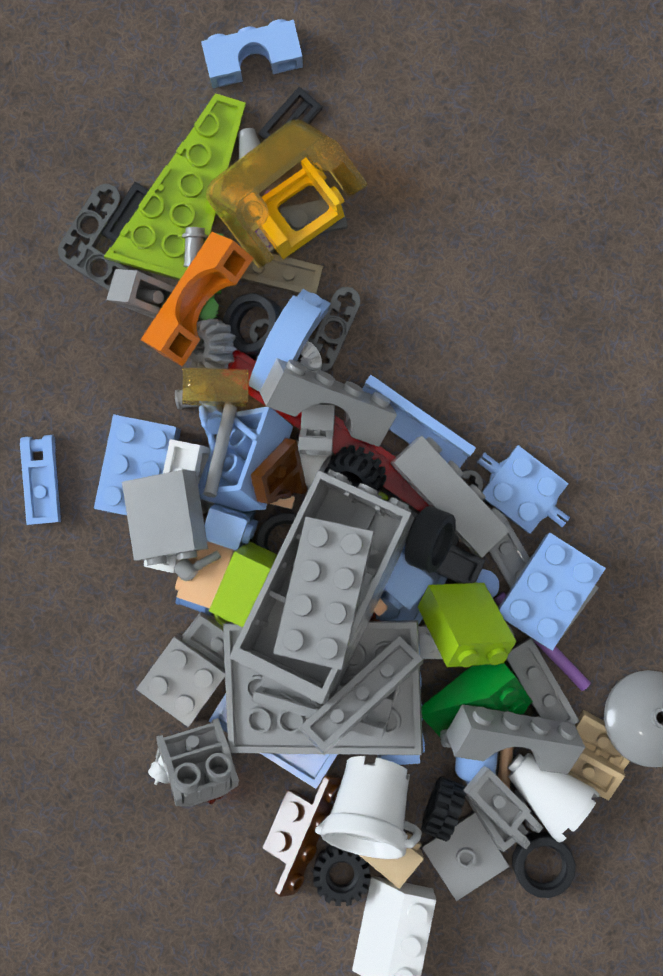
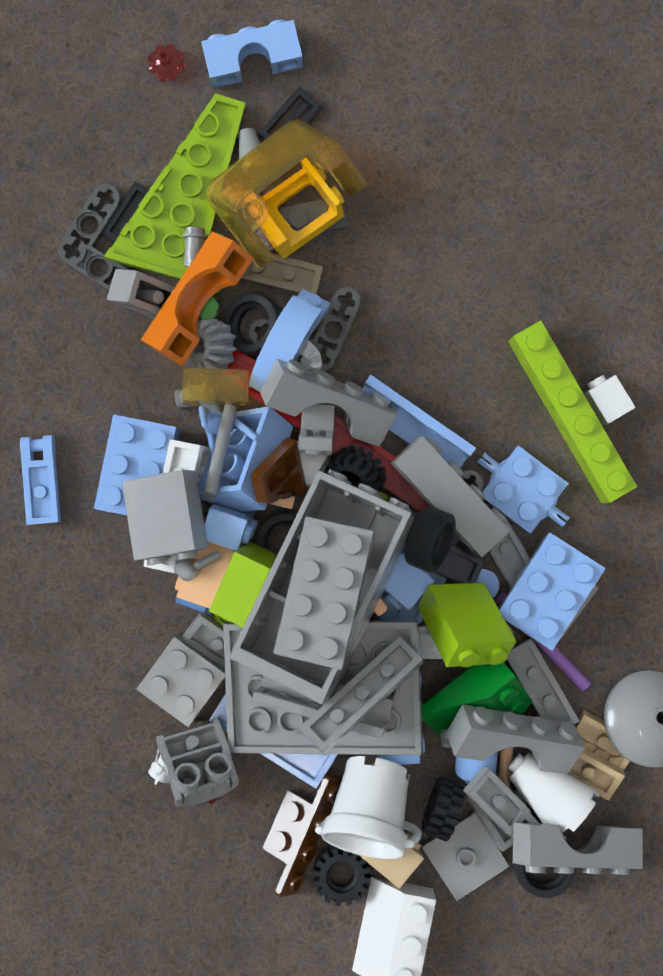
(166, 62): none -> clear red plant
(572, 413): none -> lime brick
(608, 399): none -> white brick
(610, 847): none -> light grey arch

